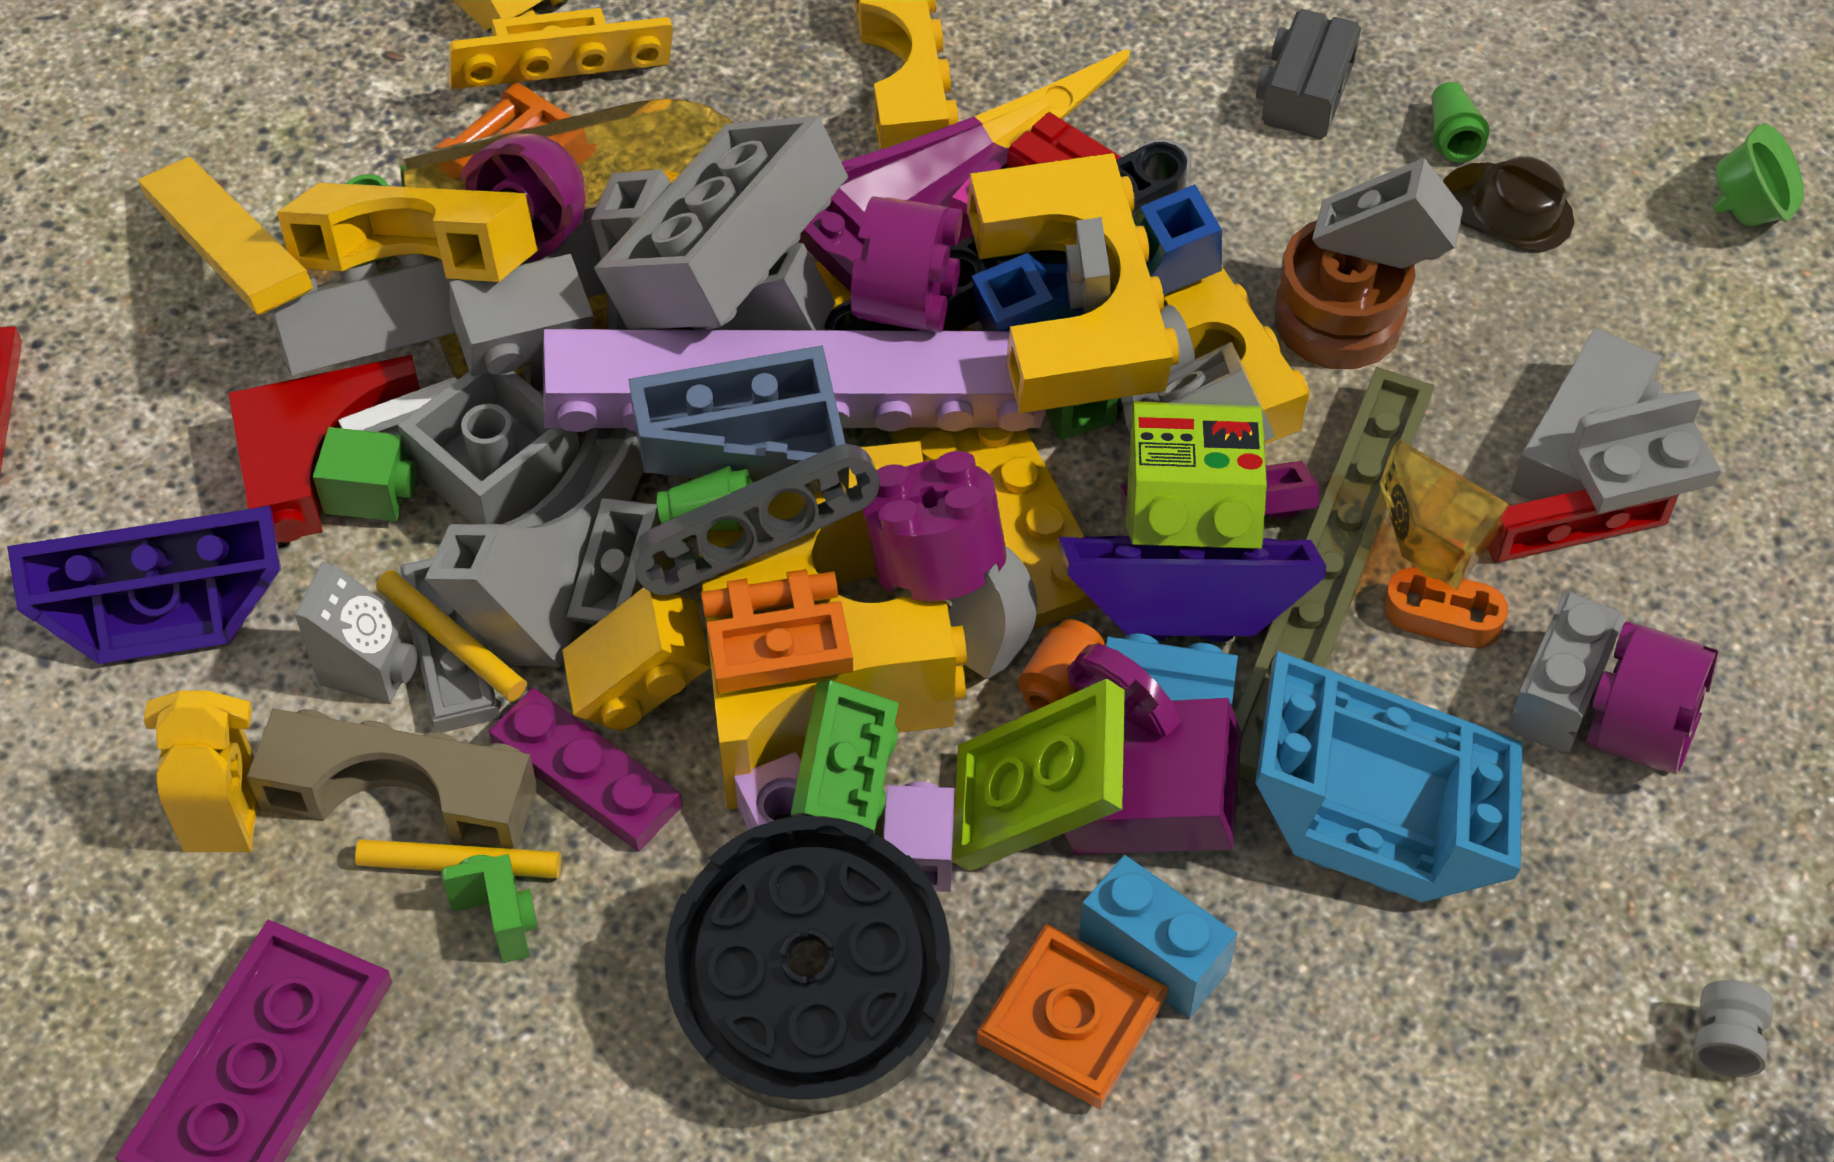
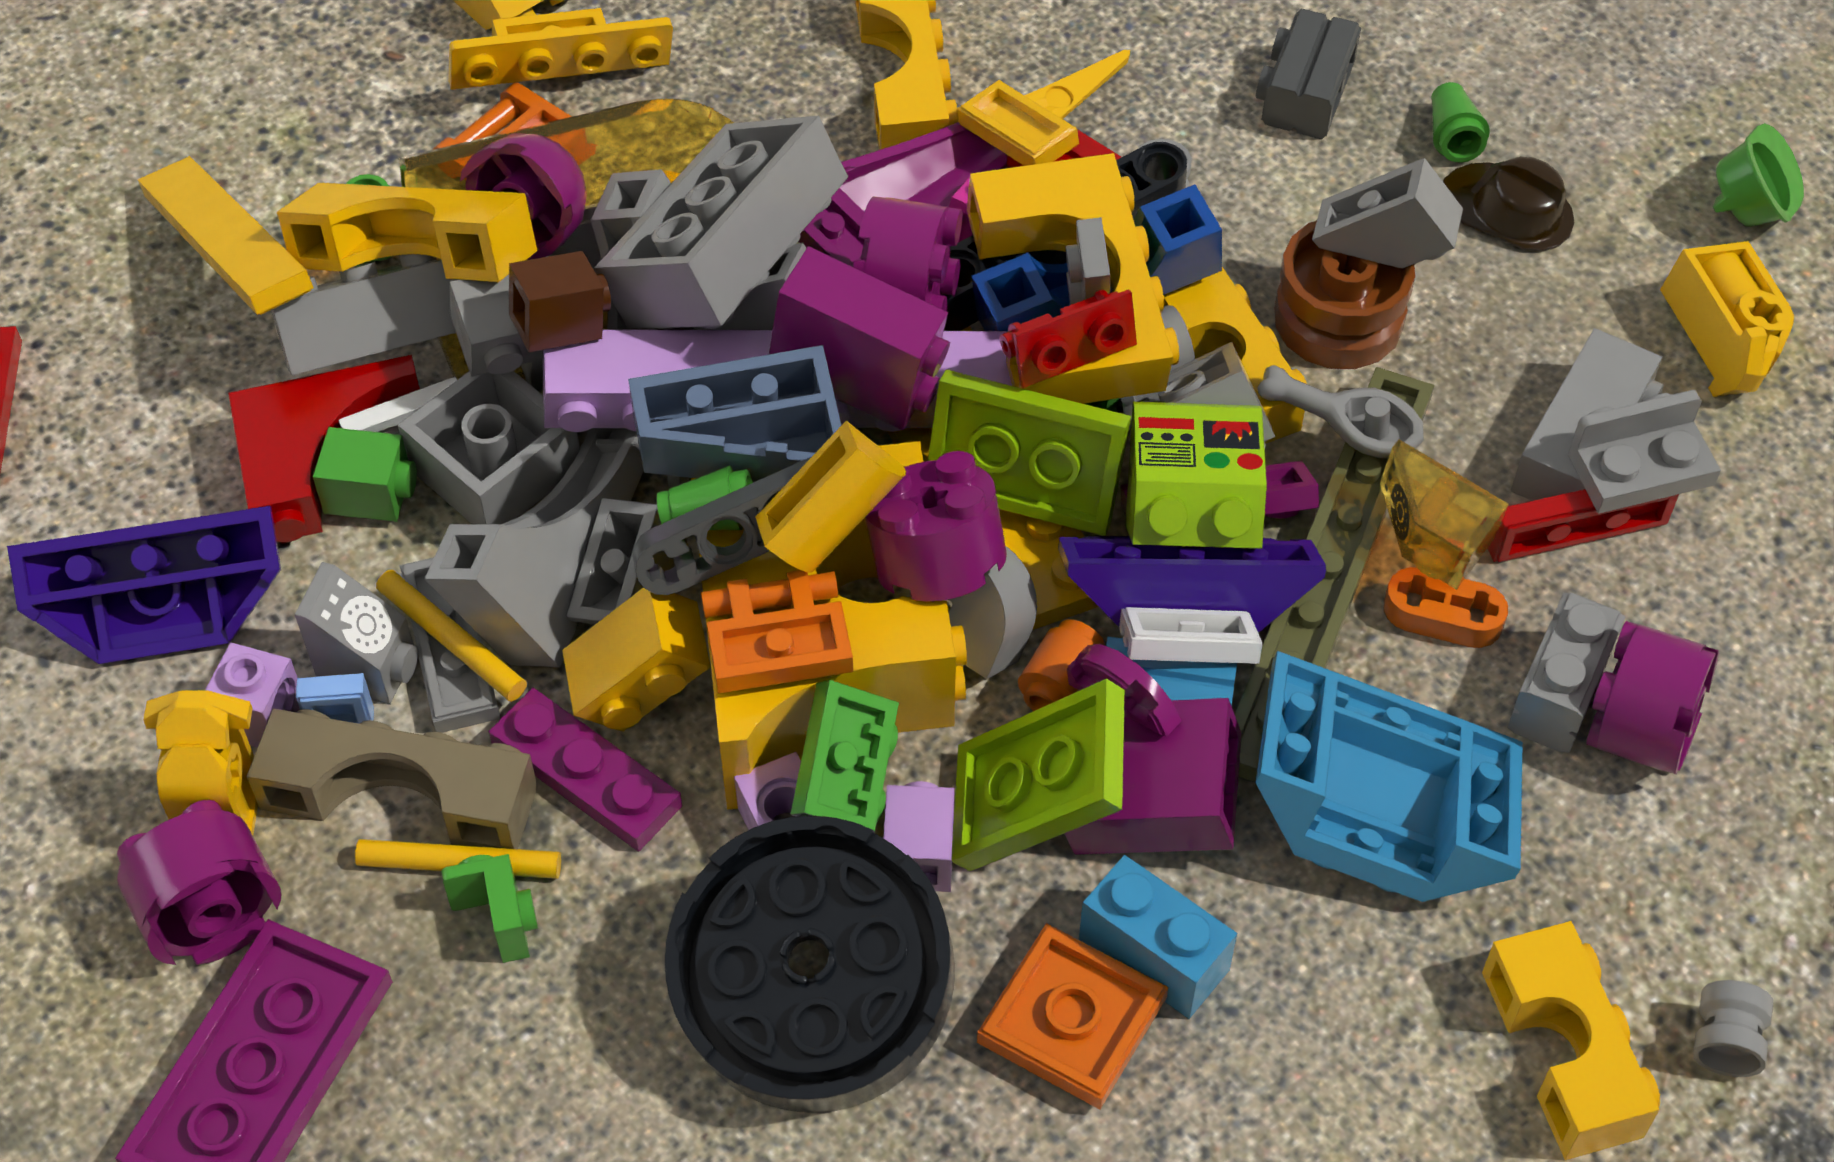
(197, 884): none -> magenta brick
(257, 677): none -> lavender brick
(336, 696): none -> light blue tile
(557, 301): none -> reddish brown brick
(827, 498): none -> yellow brick
(874, 336): none -> magenta brick
(1017, 125): none -> yellow tile
(1041, 450): none -> lime plate
(1072, 339): none -> red hinge
(1190, 635): none -> white tile
(1362, 417): none -> light grey piece
(1555, 984): none -> yellow arch
(1730, 313): none -> yellow piece

